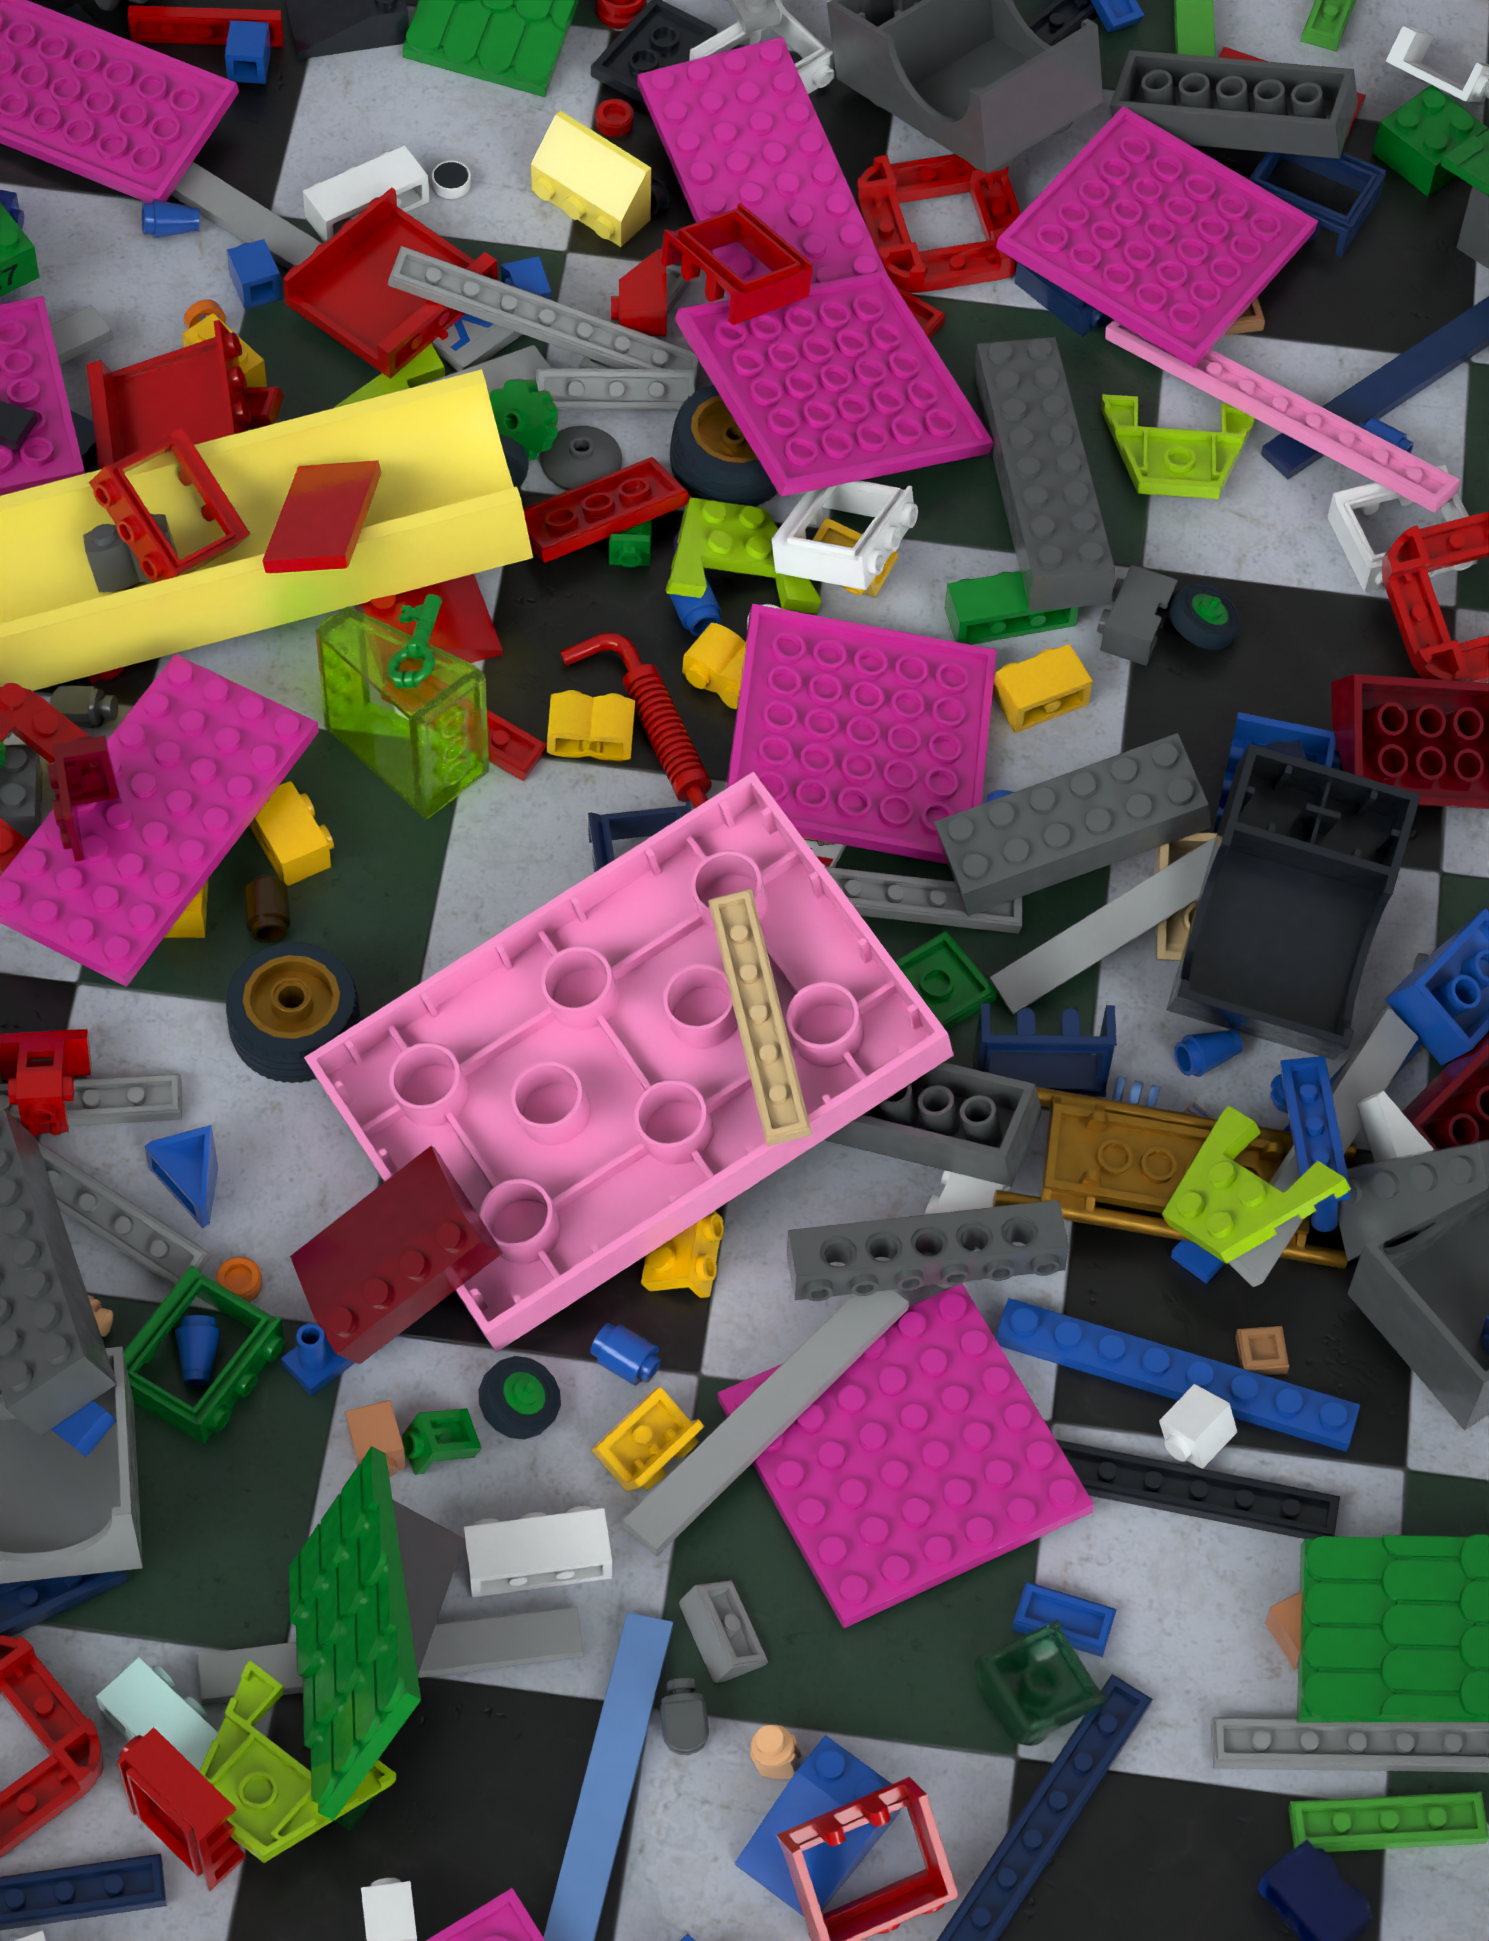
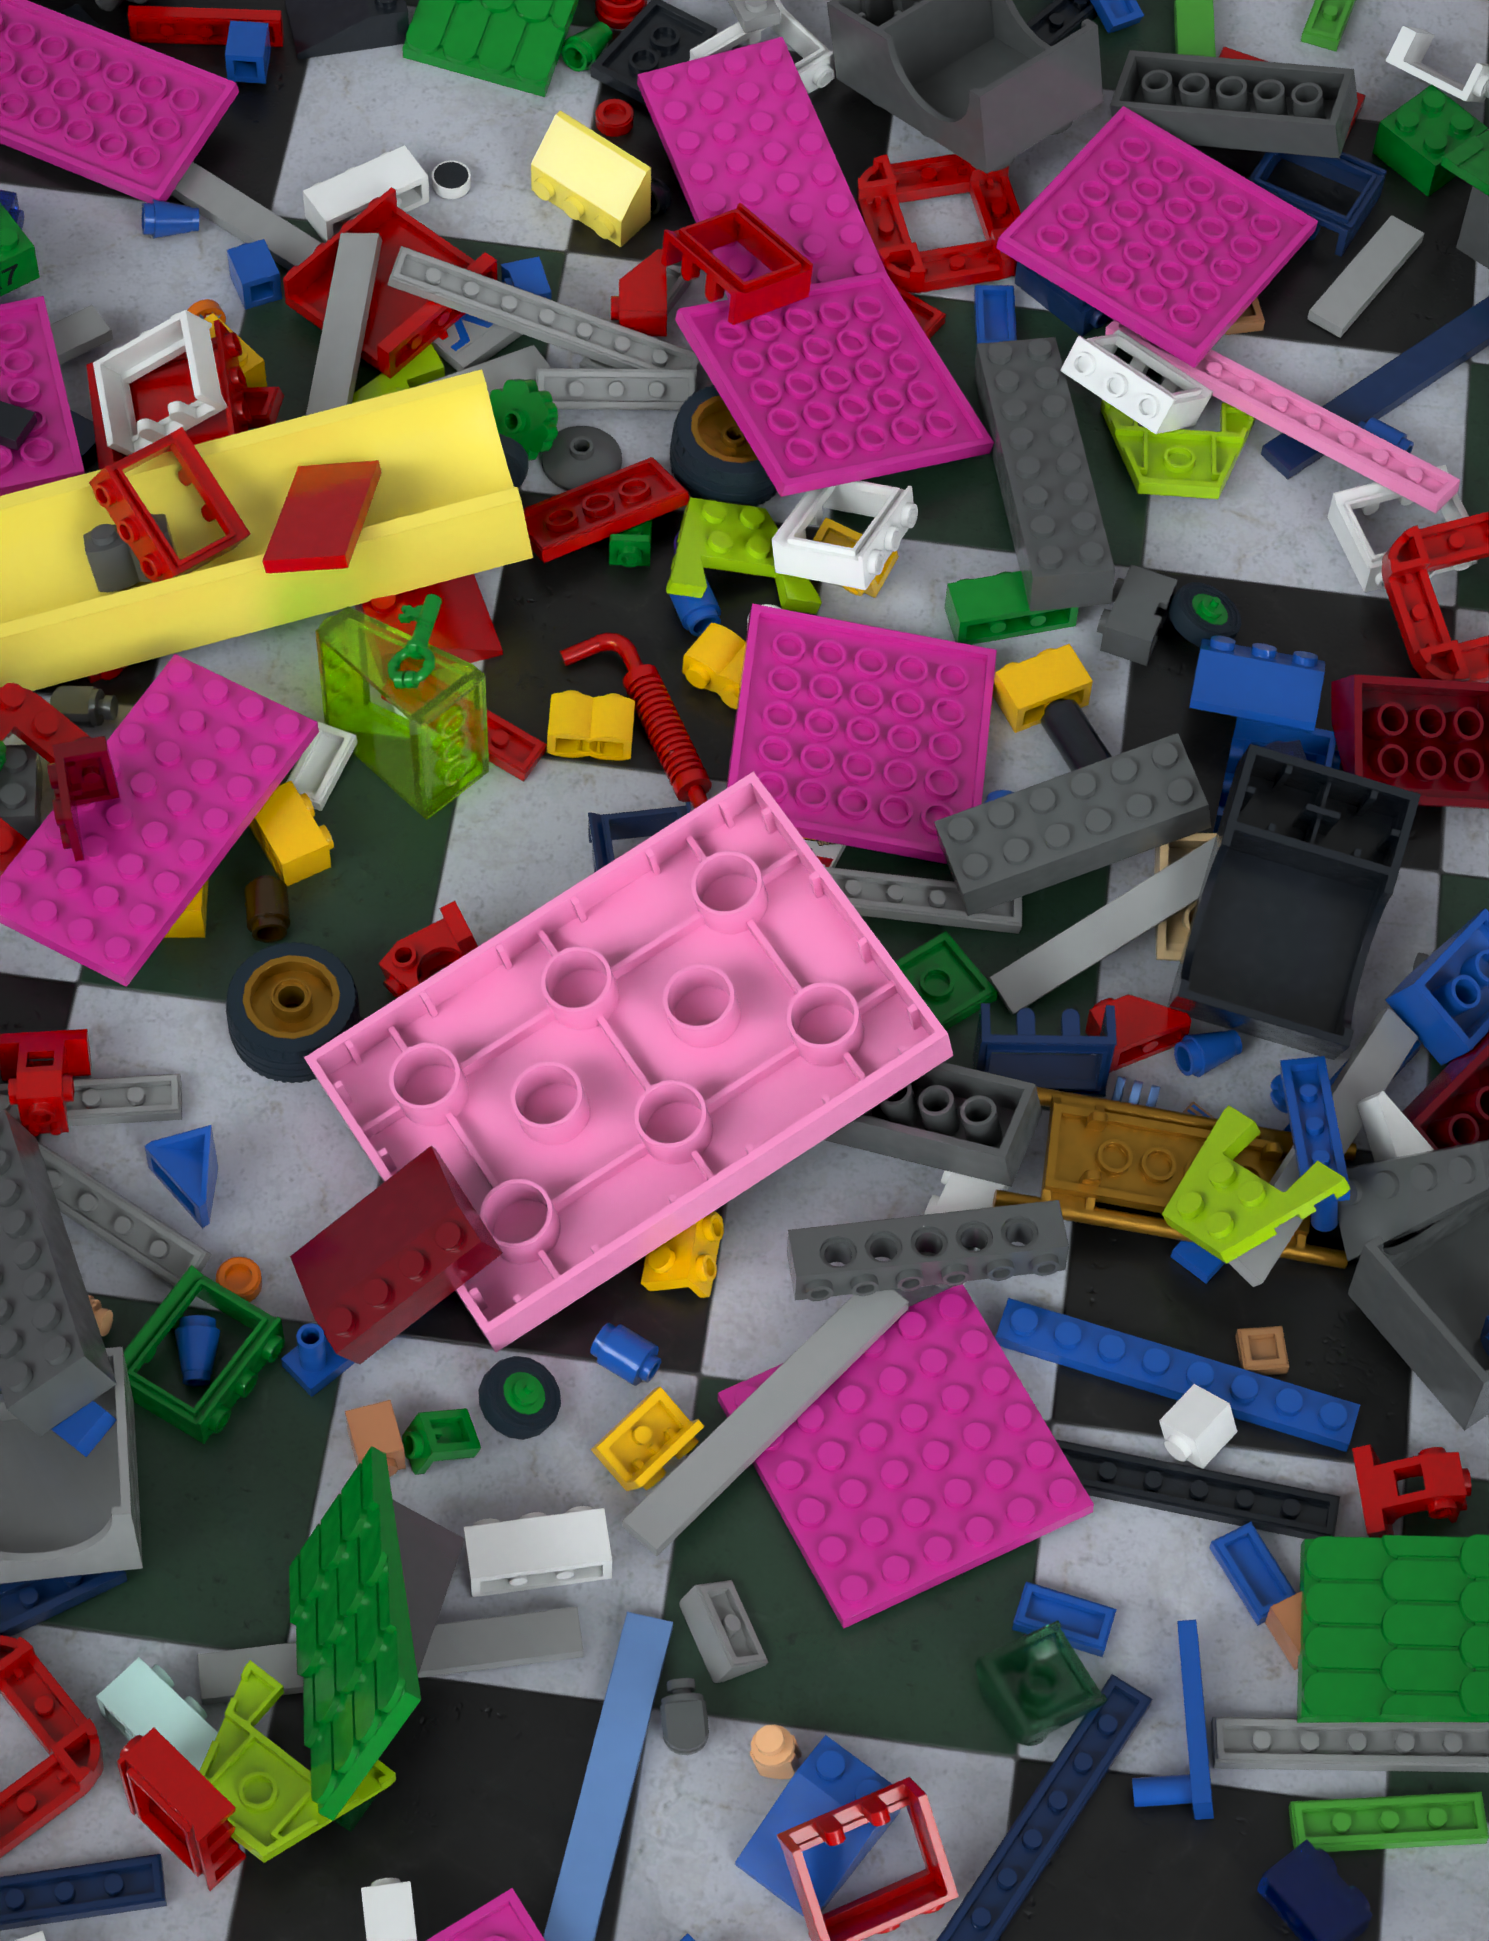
(142, 355): none -> white window
(322, 764): none -> white tile
(345, 321): none -> light grey tile
(427, 951): none -> red tile
(586, 46): none -> green cone
(759, 1018): tan tile -> none
(994, 313): none -> blue tile
(1073, 734): none -> black brick
(1129, 389): none -> white window
(1141, 1028): none -> red slope
(1196, 1786): none -> blue piece
(1251, 1570): none -> blue tile
(1258, 683): none -> blue slope
(1365, 276): none -> light grey tile
(1382, 1505): none -> red tile

